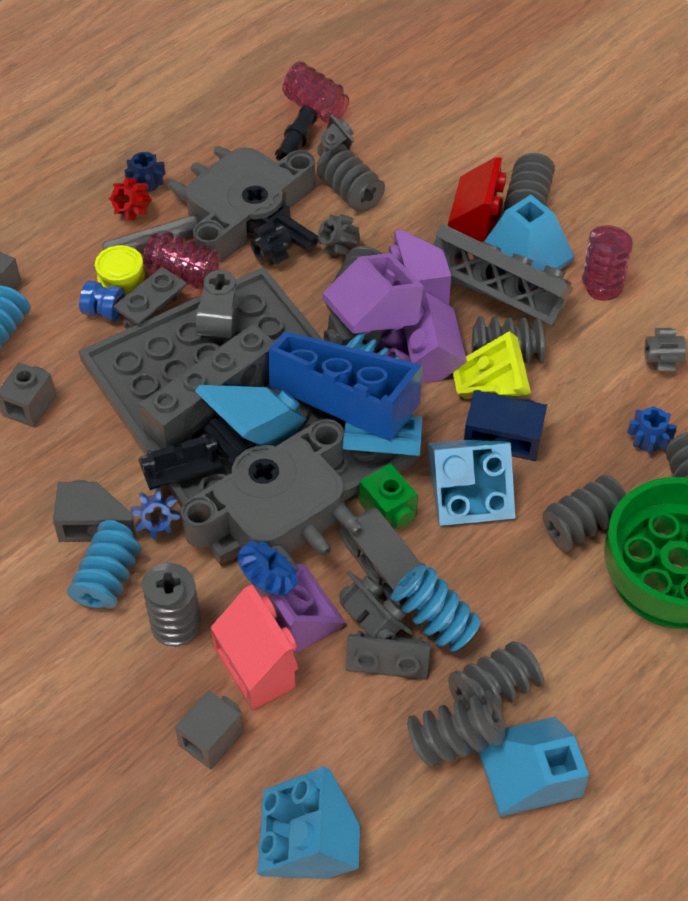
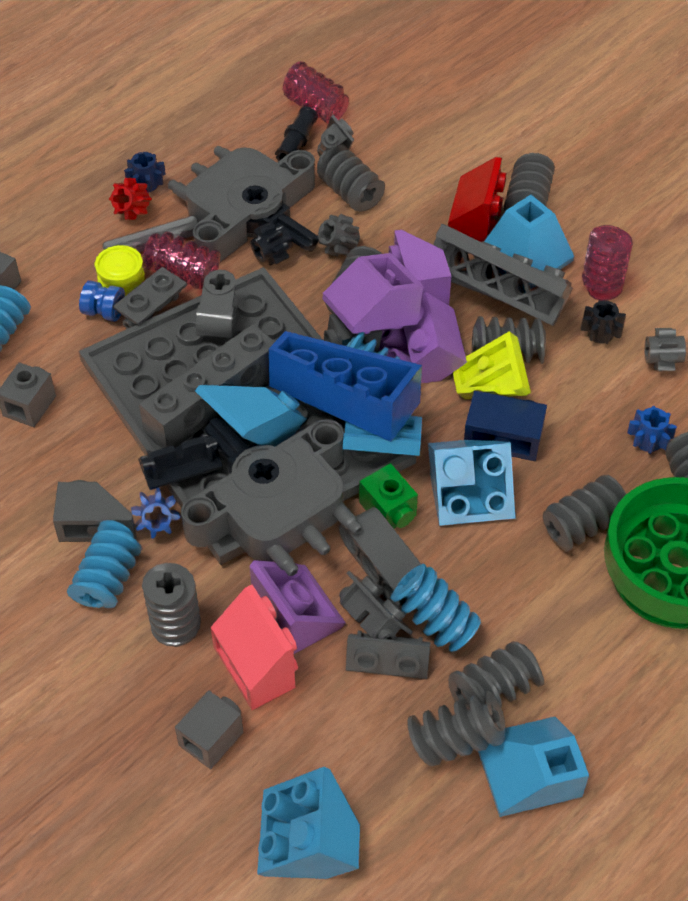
(257, 560): blue gear -> none
(603, 322): none -> black gear

